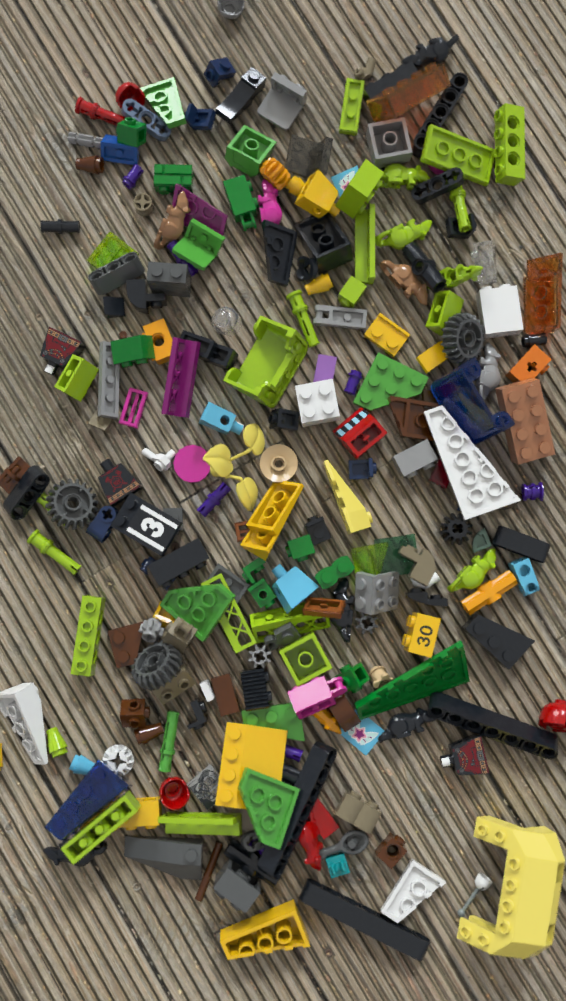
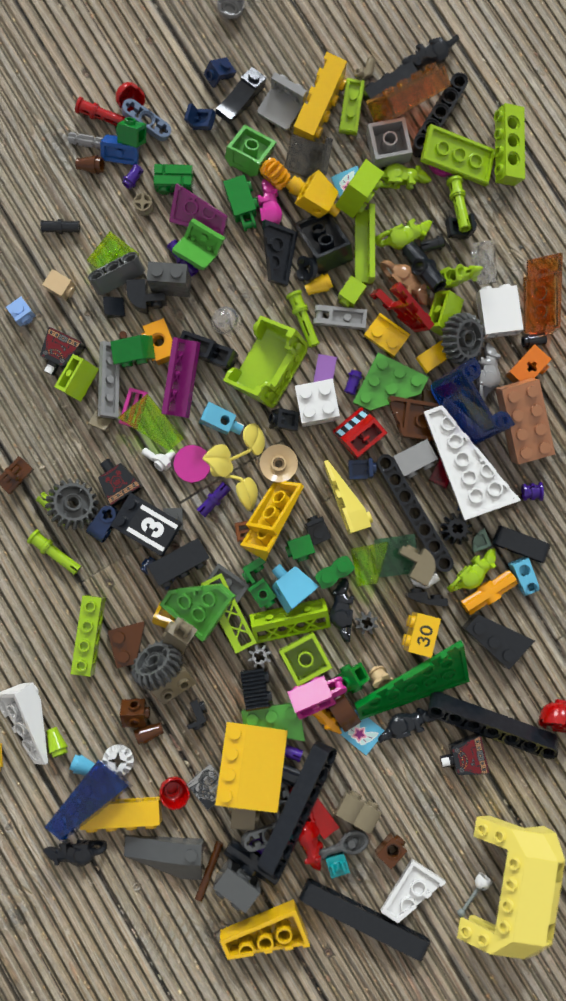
(21, 312): none -> light blue bracket
(26, 492): black beam -> none
(59, 285): none -> tan brick
(100, 827): lime brick -> none
(147, 418): none -> clear neon green wing
(151, 630): light grey gear -> none
(166, 102): wing -> none
(167, 750): bright green pin -> none
(173, 226): medium nougat animal -> none
(202, 823): lime fence -> none
(207, 690): white tile -> none
(225, 694): reddish brown tile -> none
(268, 805): bright green plate -> none
(283, 635): dark grey plate -> none
(321, 98): none -> yellow wedge
(324, 607): dark orange tile -> none
(376, 592): light grey bracket -> none
(405, 507): none -> black beam
(407, 308): none -> red wing
(432, 244): none -> black pin
(449, 175): black beam -> none

